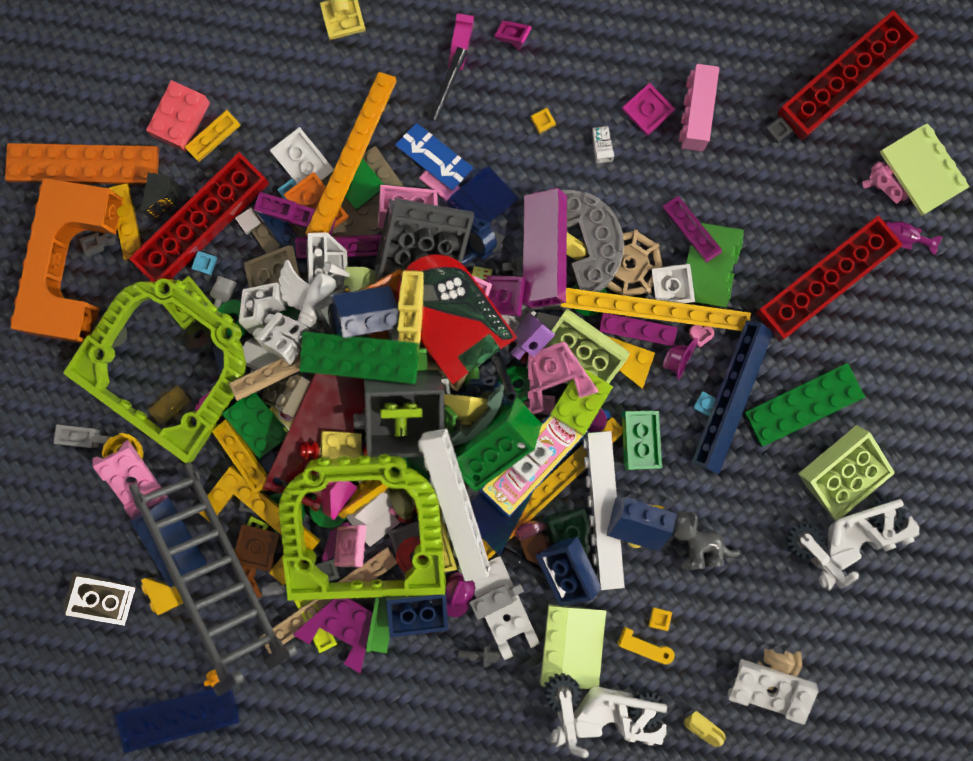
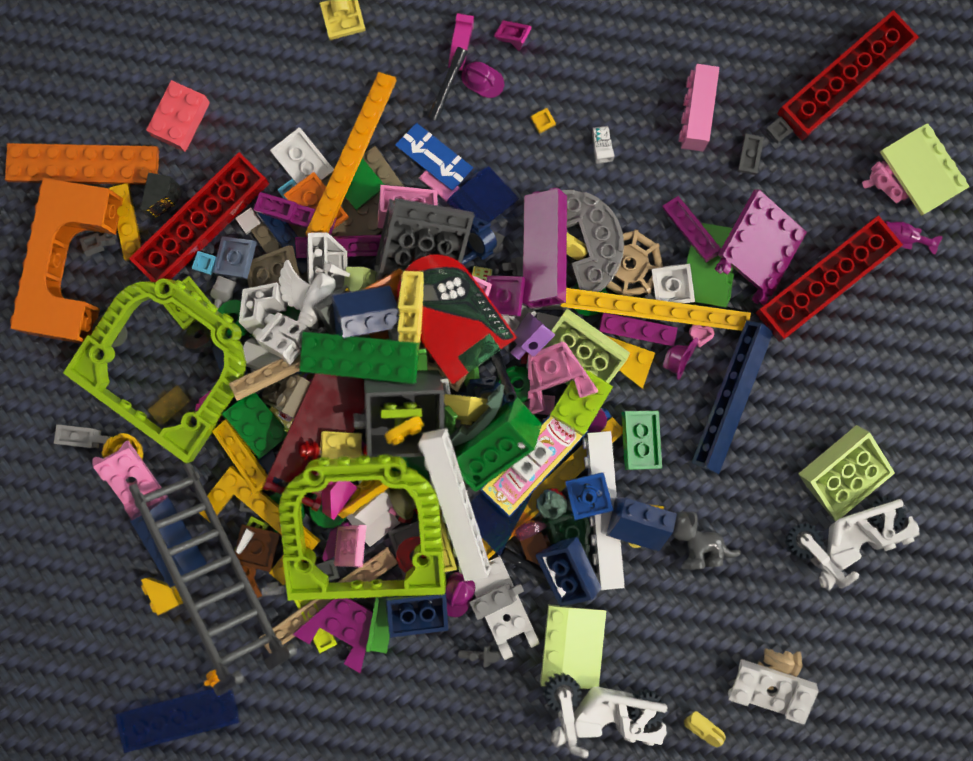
(98, 599): dark tan slope -> none
(212, 136): yellow plate -> none
(234, 257): none -> sand blue plate
(244, 541): none -> white piece
(409, 427): none -> yellow plate
(483, 79): none -> magenta piece
(552, 503): none -> sand green piece
(581, 508): none -> blue plate
(648, 109): dark pink plate -> none
(660, 619): yellow tile -> none
(661, 654): yellow leg -> none
(704, 404): medium azure plate -> none
(750, 154): none -> dark grey plate
(761, 245): none -> plate
(804, 405): green plate -> none

